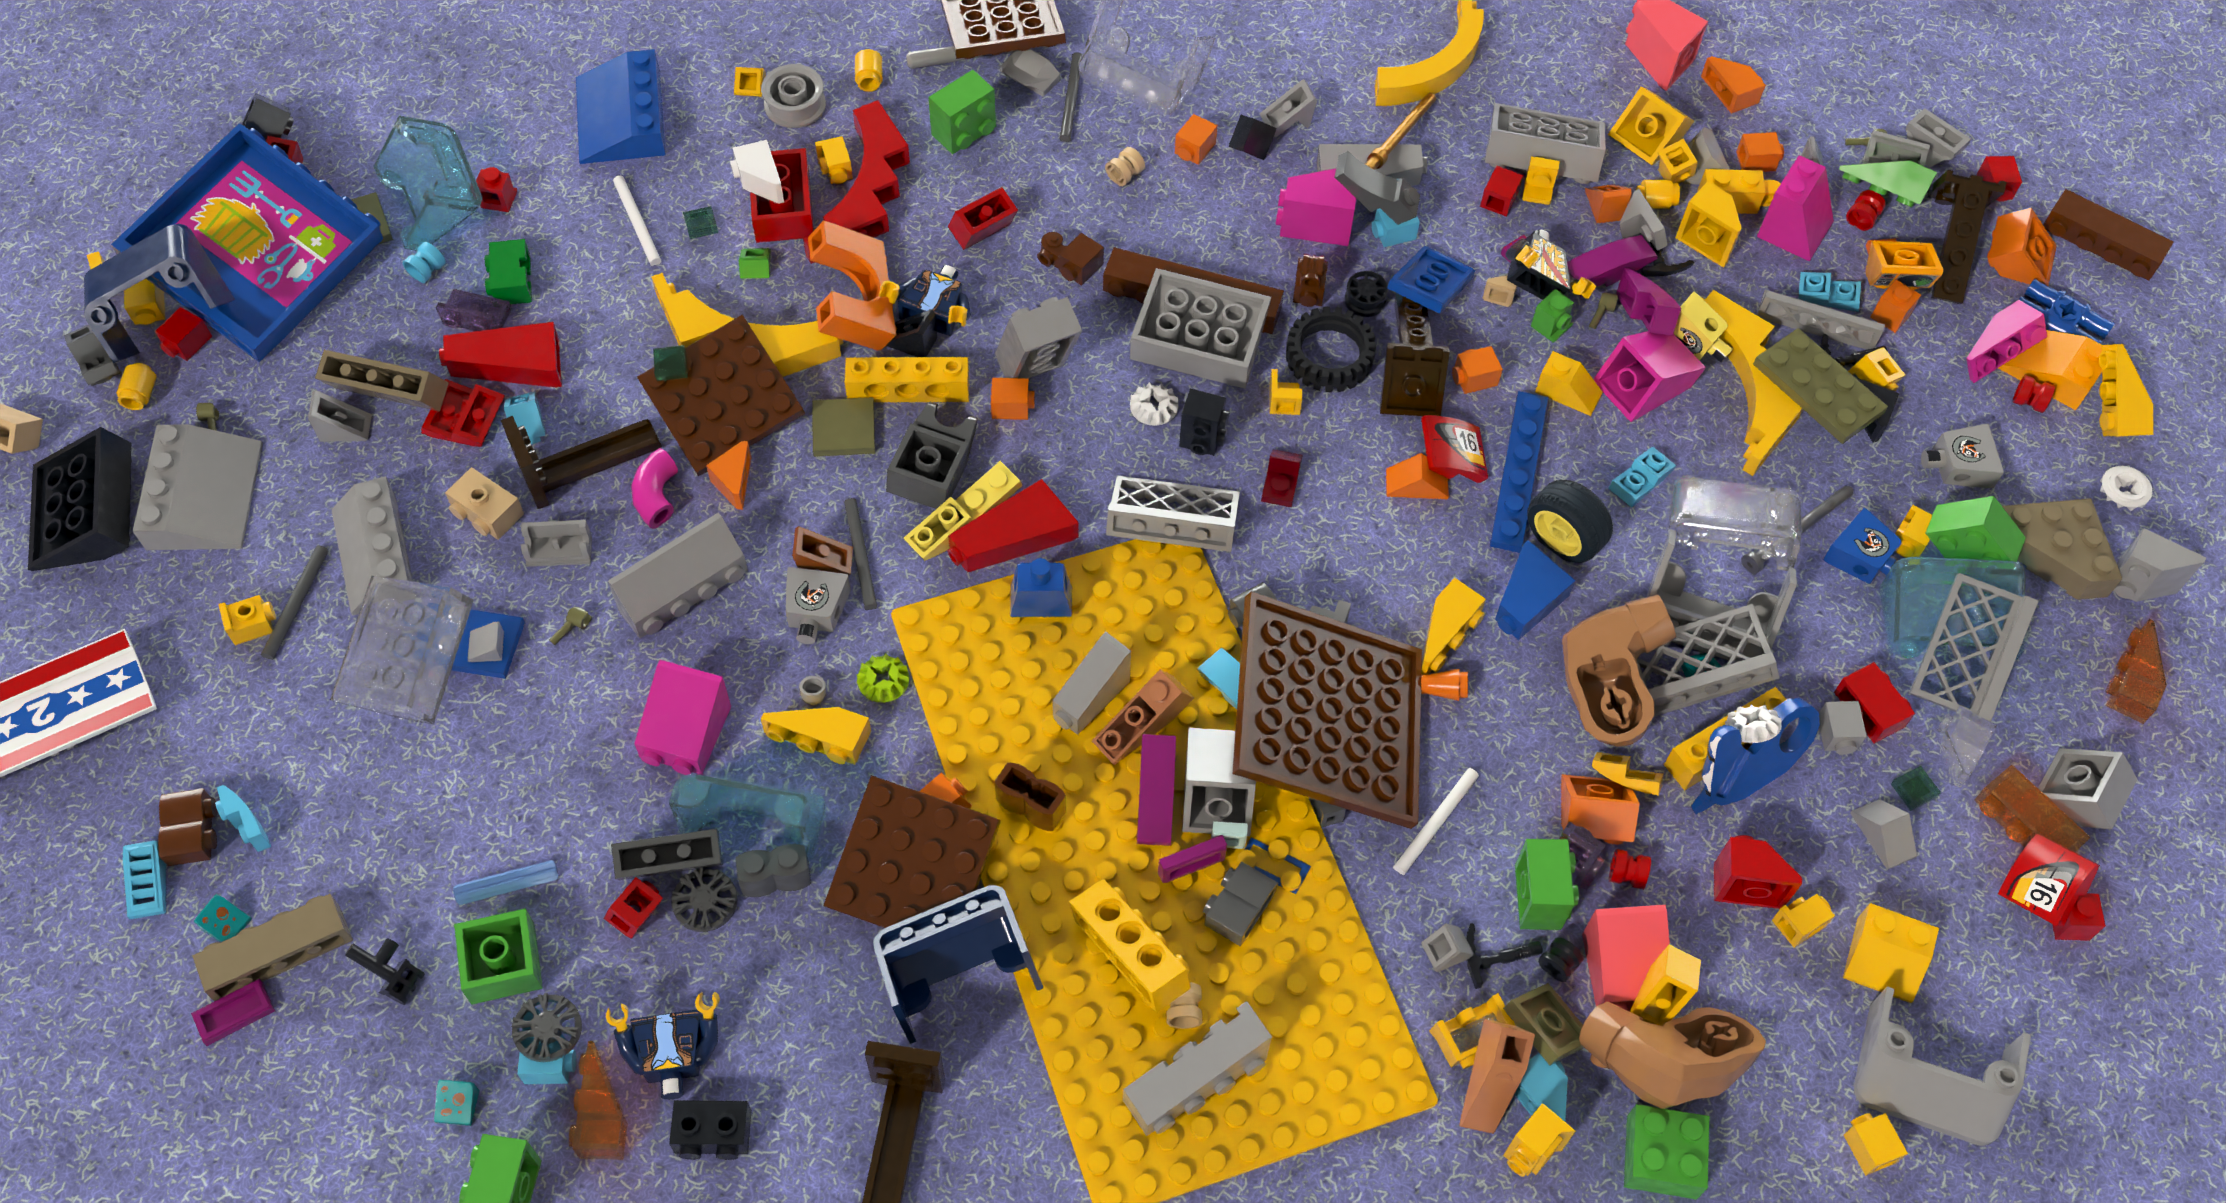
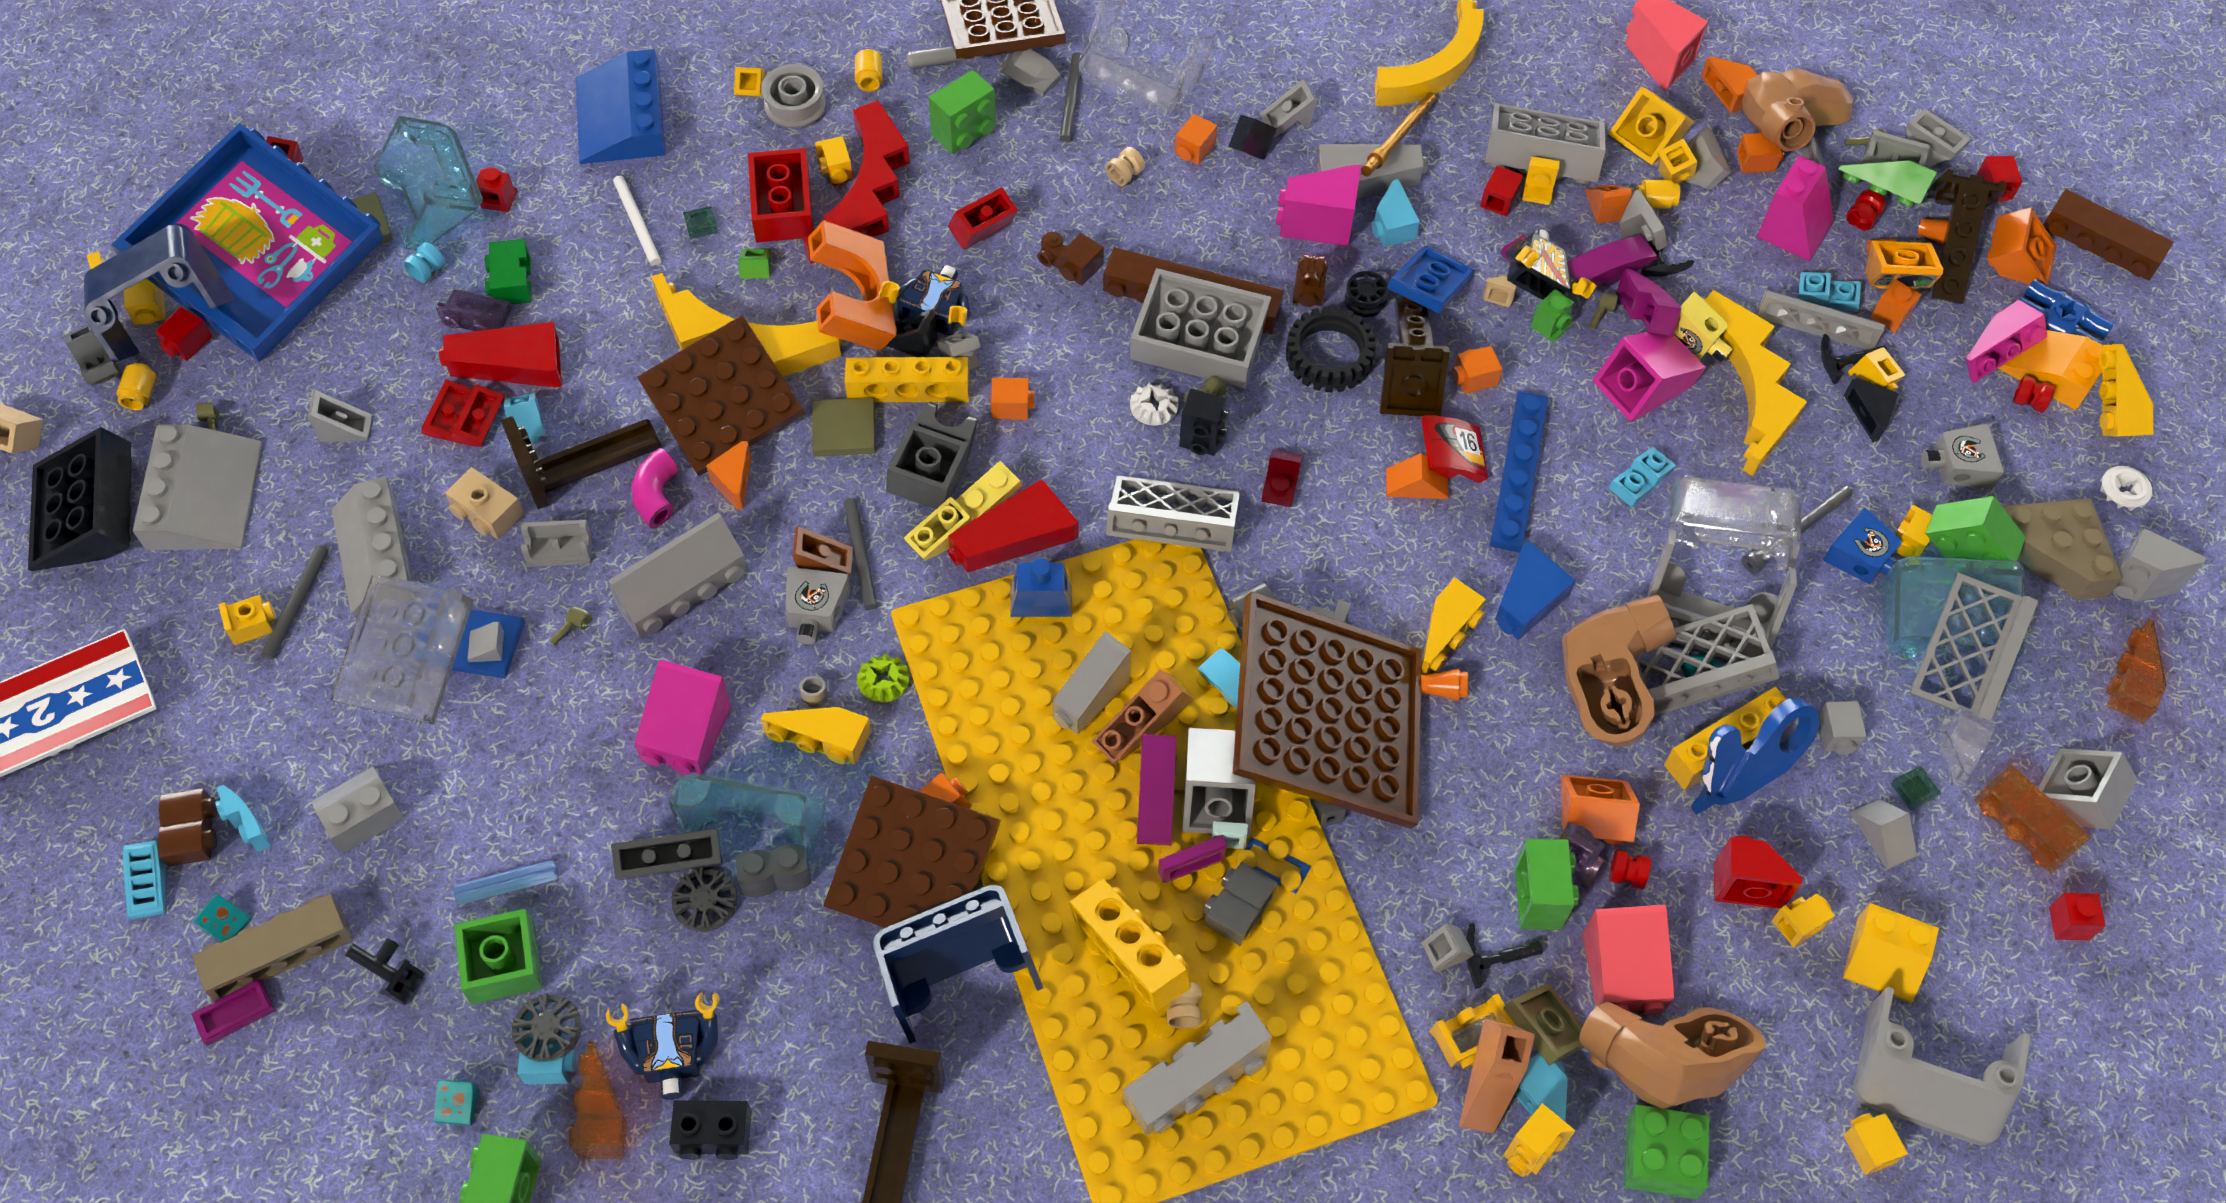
(268, 117): black slope -> none
(357, 810): none -> light grey slope
(381, 380): dark tan brick -> none
(625, 917): red brick -> none
(670, 363): clear green tile -> none
(757, 170): white slope -> none
(960, 345): none -> light grey slope
(1025, 795): reddish brown brick -> none
(1038, 339): light grey brick -> none
(1213, 385): none -> olive hand
(1284, 396): yellow panel -> none
(1377, 190): dark grey slope -> none
(1436, 821): white bar -> none
(1560, 959): black wheel -> none
(1568, 384): yellow slope -> none
(1570, 521): black wheel -> none
(1618, 769): yellow slope -> none
(1667, 986): yellow slope -> none
(1711, 224): yellow slope -> none
(1745, 186): yellow brick -> none
(1762, 725): white gear -> none
(1791, 105): none -> medium nougat piece
(1820, 385): olive plate -> none
(1880, 703): red brick -> none
(1933, 229): none -> orange cone
(2048, 879): red slope -> none

